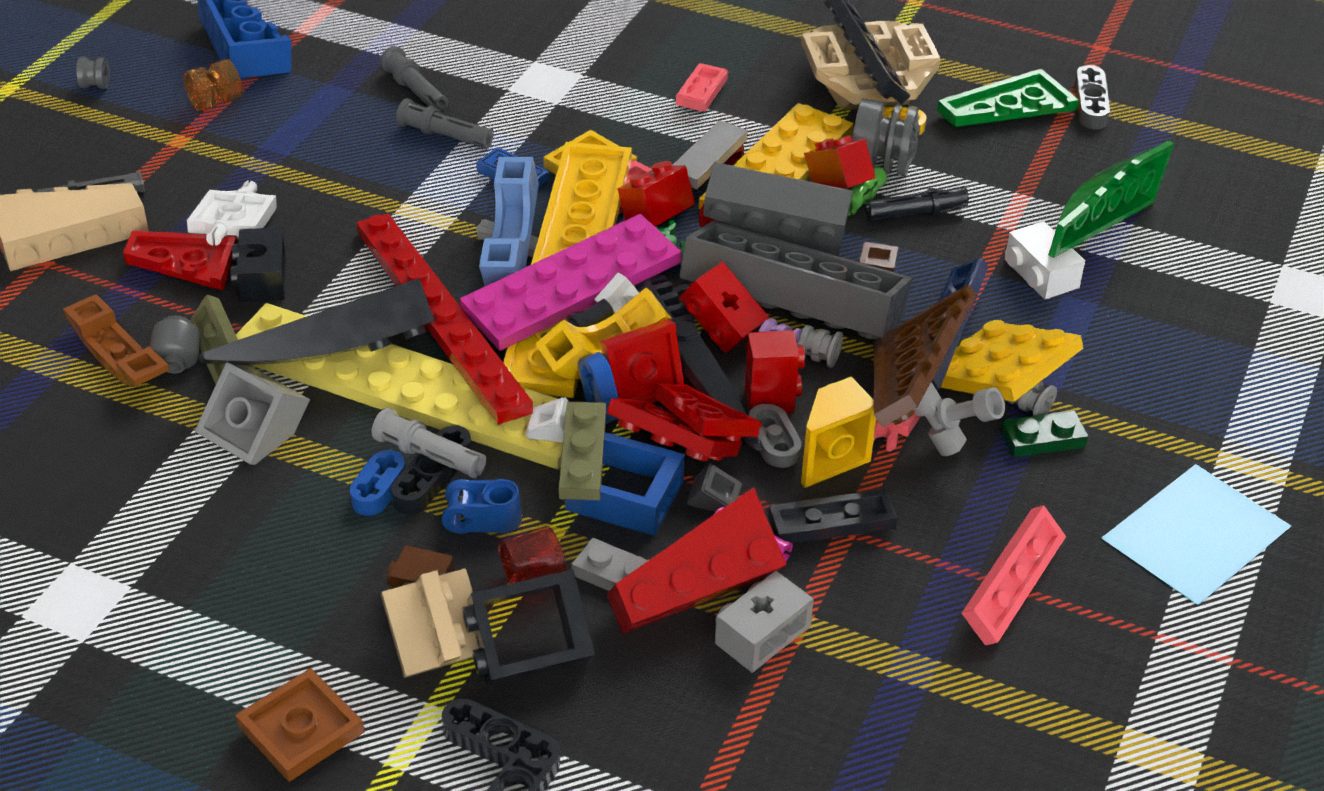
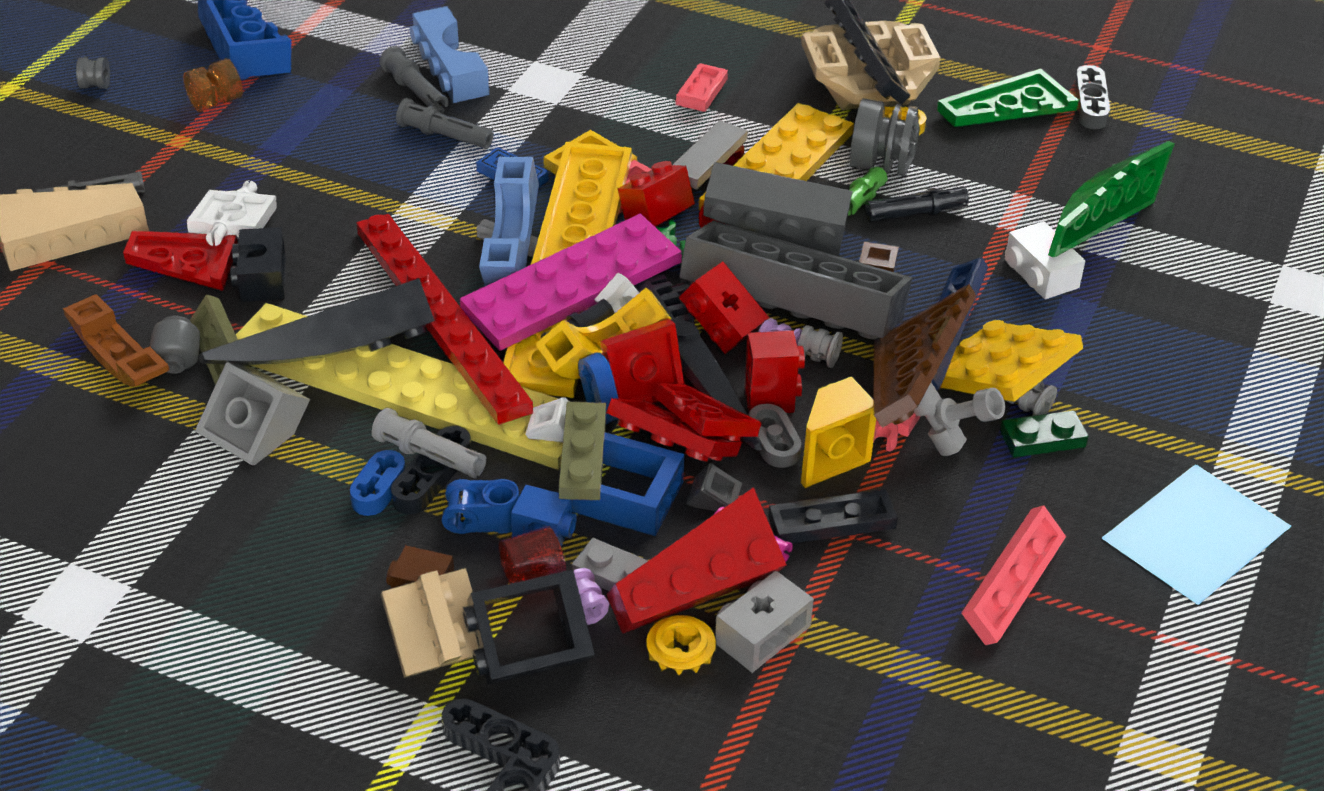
(300, 724): dark orange plate -> none
(459, 72): none -> medium blue arch
(543, 508): none -> blue brick
(591, 596): none -> lavender bush
(688, 632): none -> yellow gear
(840, 162): red brick -> none

